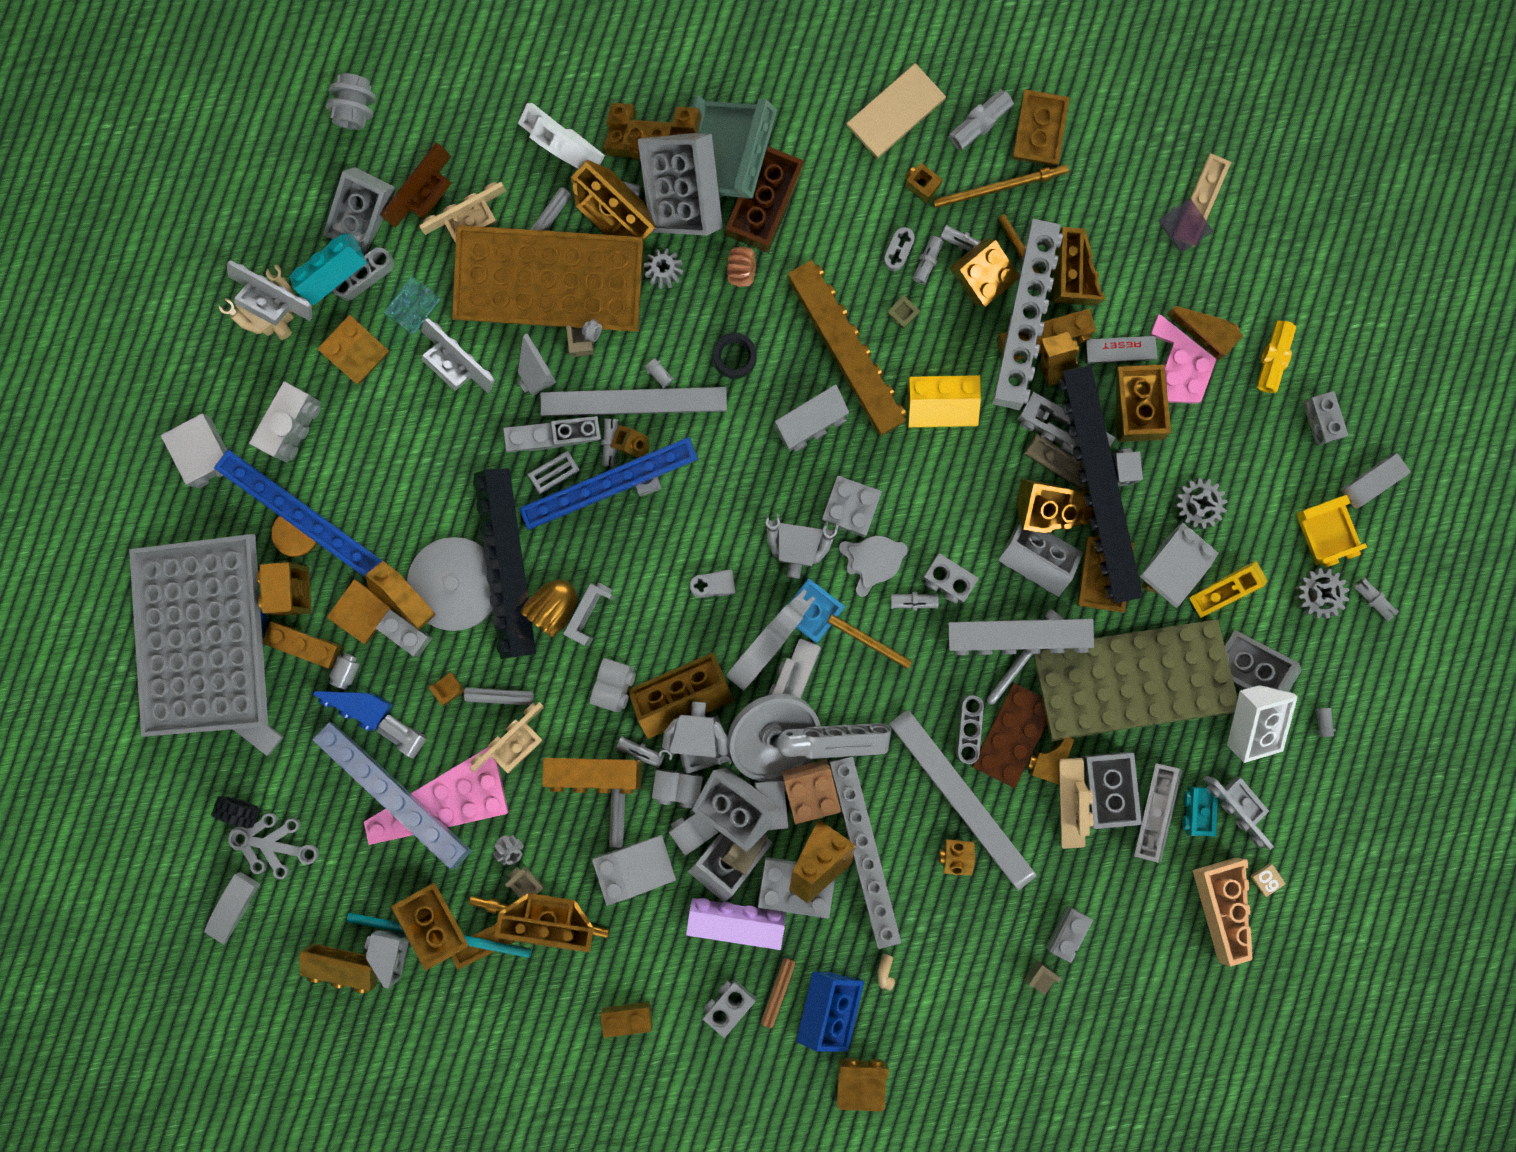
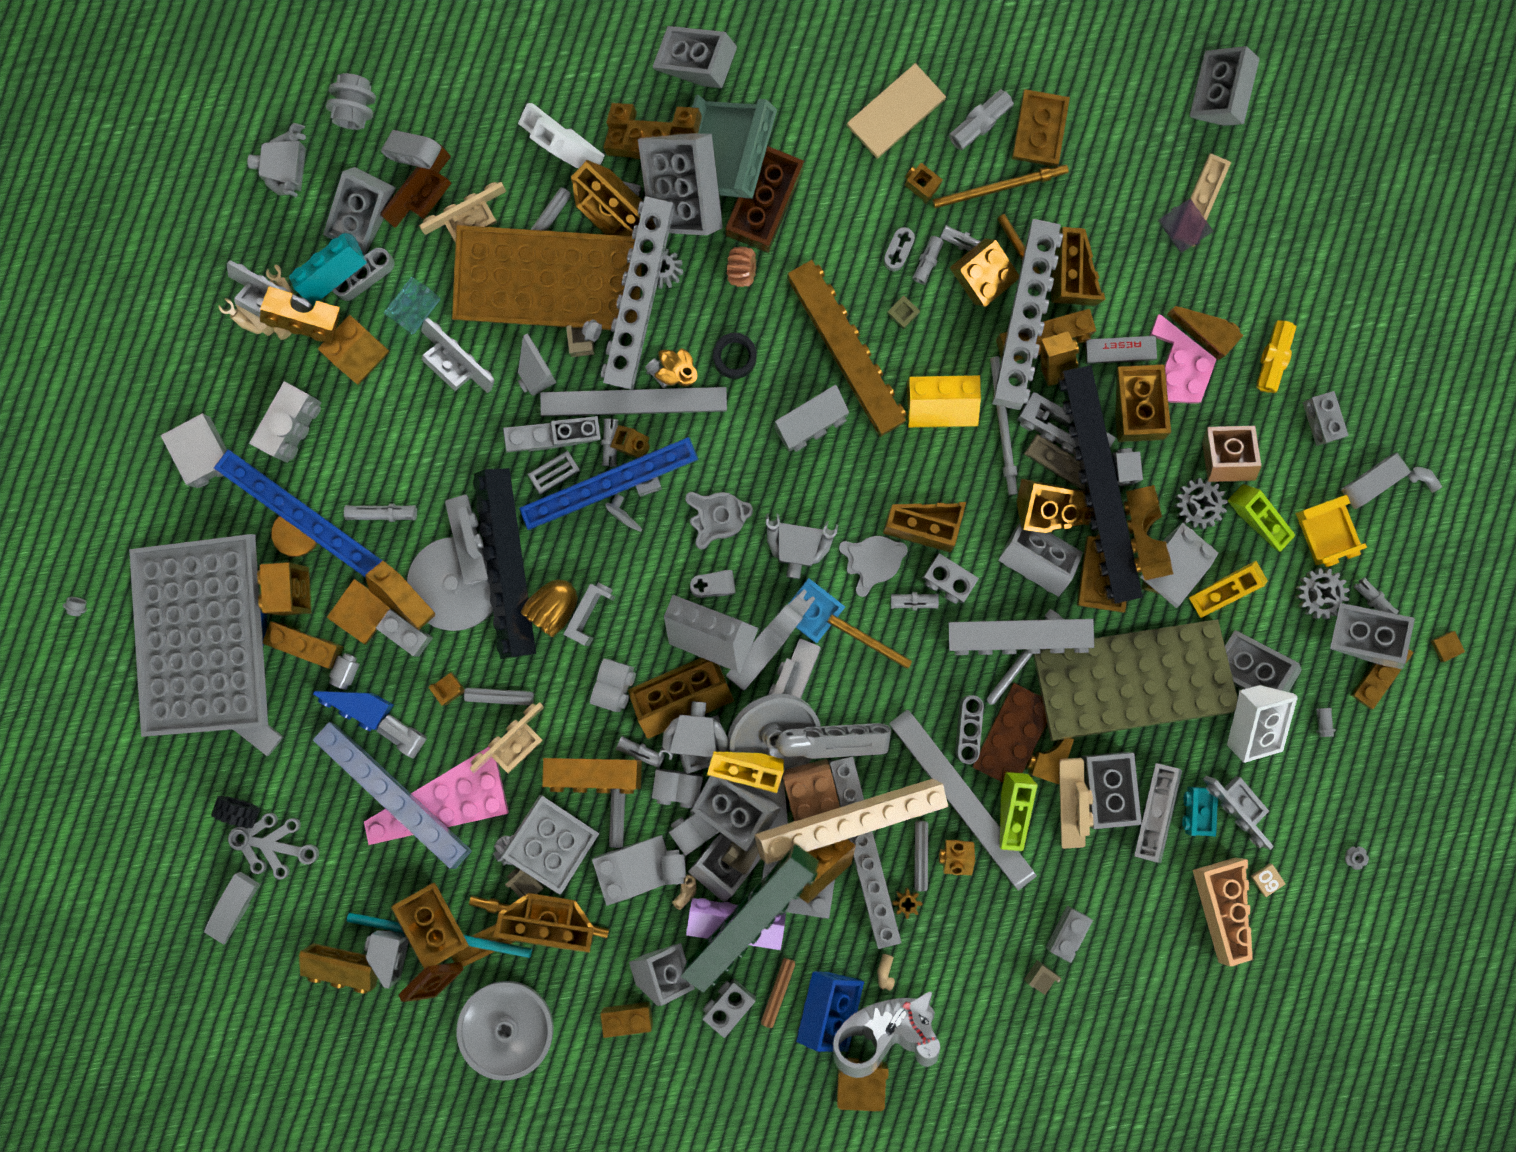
(75, 606): none -> light grey plate
(282, 162): none -> light grey torso
(318, 323): none -> arch
(388, 512): none -> light grey pin
(411, 149): none -> light grey beam
(431, 982): none -> reddish brown tile
(466, 539): none -> light grey bracket
(505, 1030): none -> light grey dish
(549, 844): none -> light grey plate
(621, 515): none -> light grey bar
(660, 974): none -> light grey slope
(664, 213): none -> light grey brick
(673, 867): none -> light grey brick
(674, 366): none -> pearl gold plate
(687, 892): none -> tan arm
(696, 55): none -> light grey slope
(708, 633): none -> light grey slope
(718, 516): none -> light grey tile
(748, 769): none -> yellow slope
(750, 917): none -> brick
(851, 506): light grey brick -> none
(852, 820): none -> tan brick
(887, 1023): none -> light grey animal
(902, 898): none -> pearl gold gear
(921, 856): none -> light grey axle
(927, 525): none -> pearl gold wedge
(1009, 470): none -> light grey bar
(1016, 810): none -> lime slope
(1153, 555): none -> pearl gold arch
(1225, 86): none -> light grey slope
(1231, 453): none -> medium nougat brick
(1261, 516): none -> lime slope
(1350, 856): none -> light grey plate
(1373, 635): none -> light grey slope
(1376, 683): none -> pearl gold plate
(1425, 475): none -> light grey arm
(1447, 646): none -> pearl gold tile

